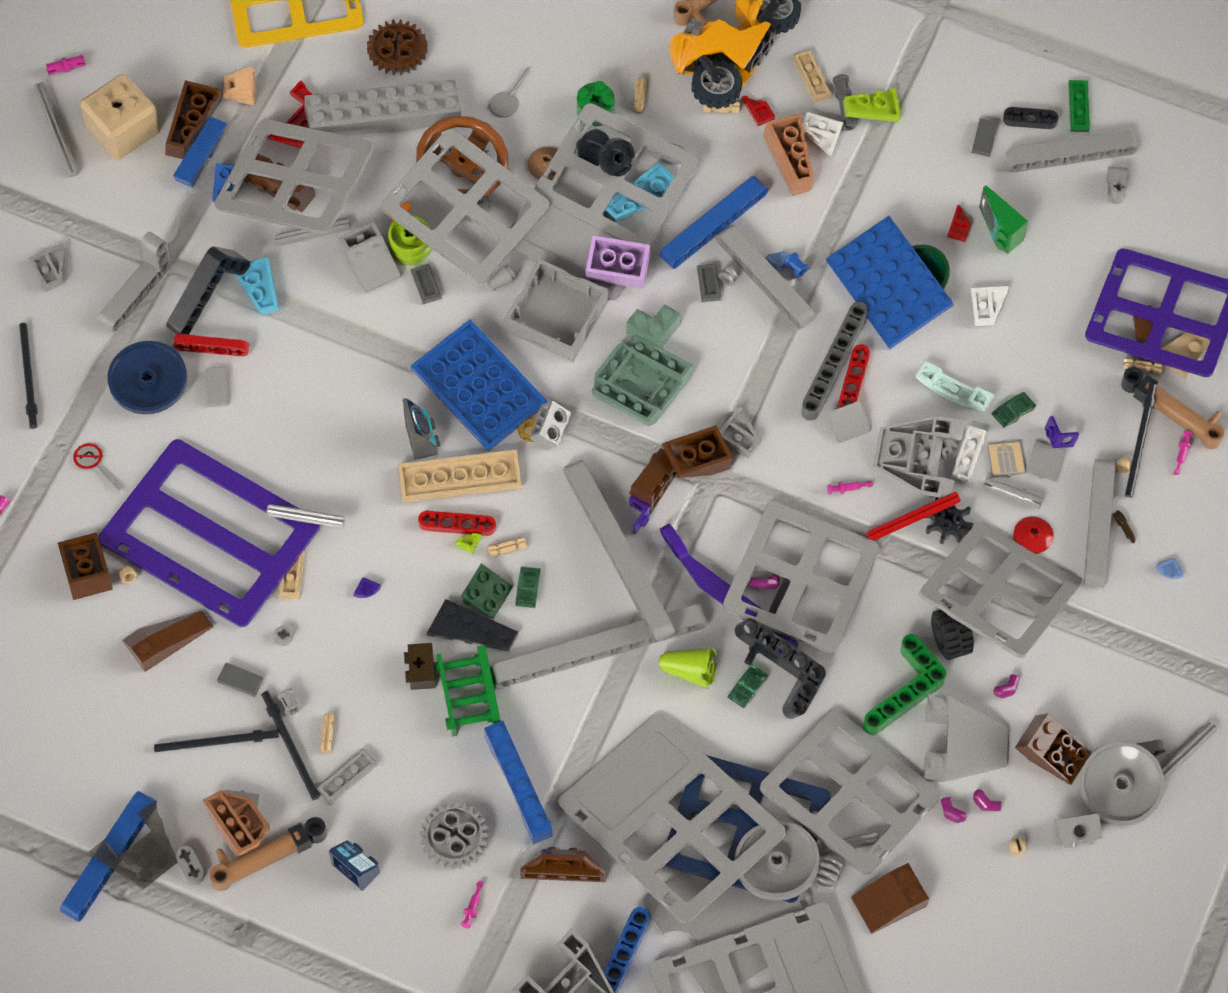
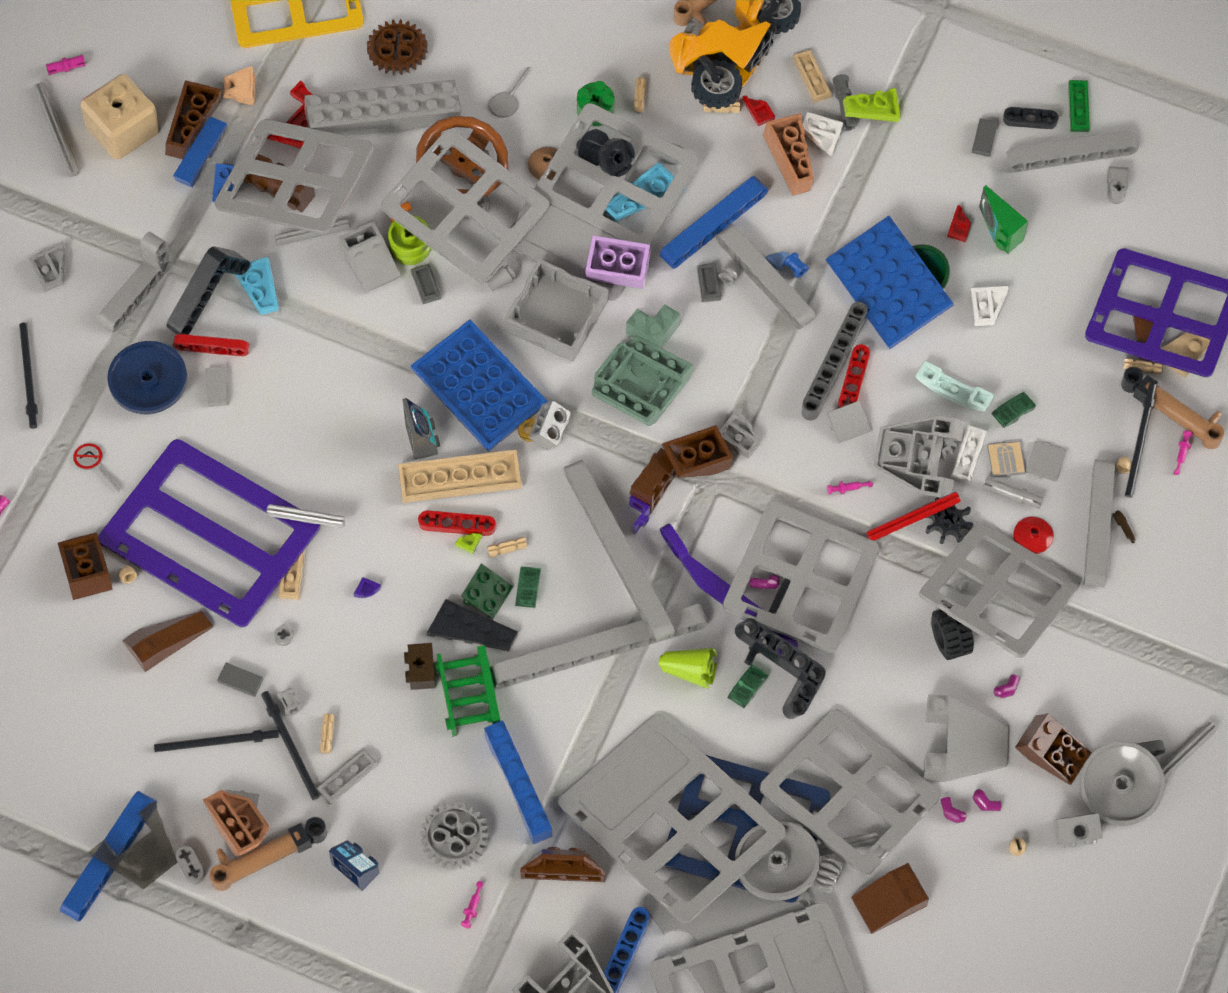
(909, 690): green beam -> none
(1056, 437): dark purple bracket -> none
(1170, 569): medium blue tile -> none

